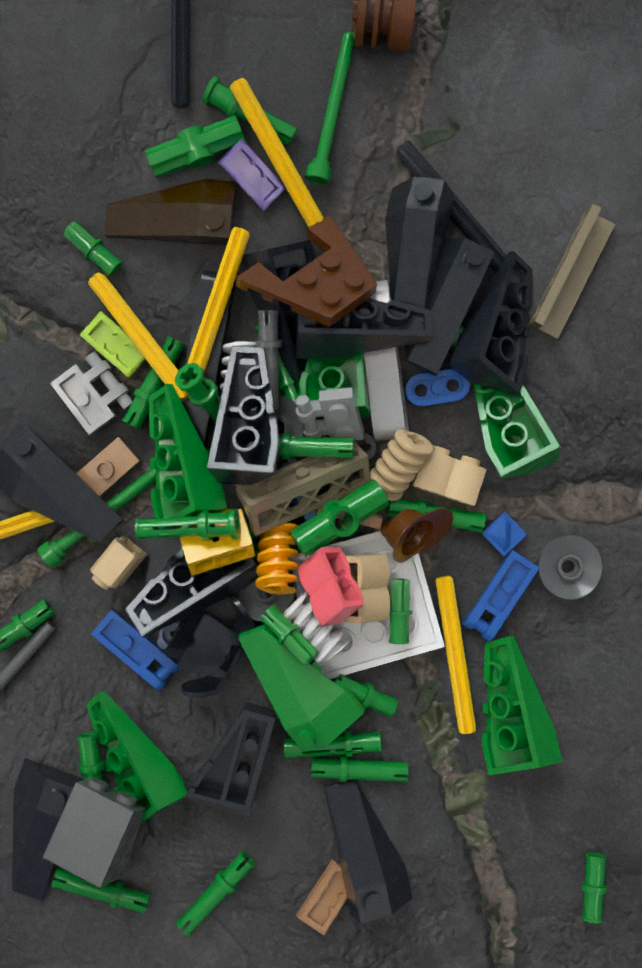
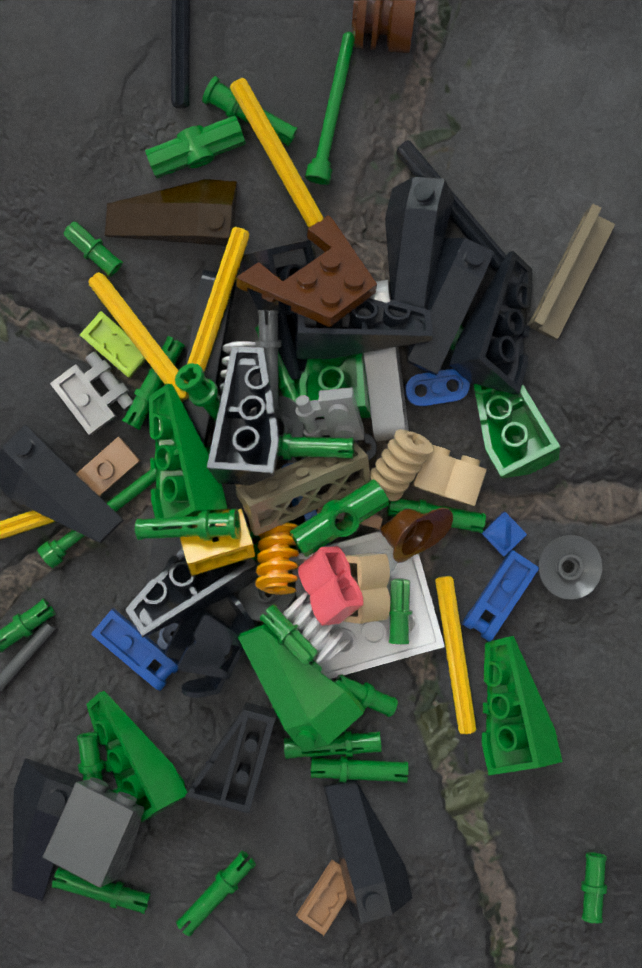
(117, 563): tan brick -> none
(251, 175): plate -> none

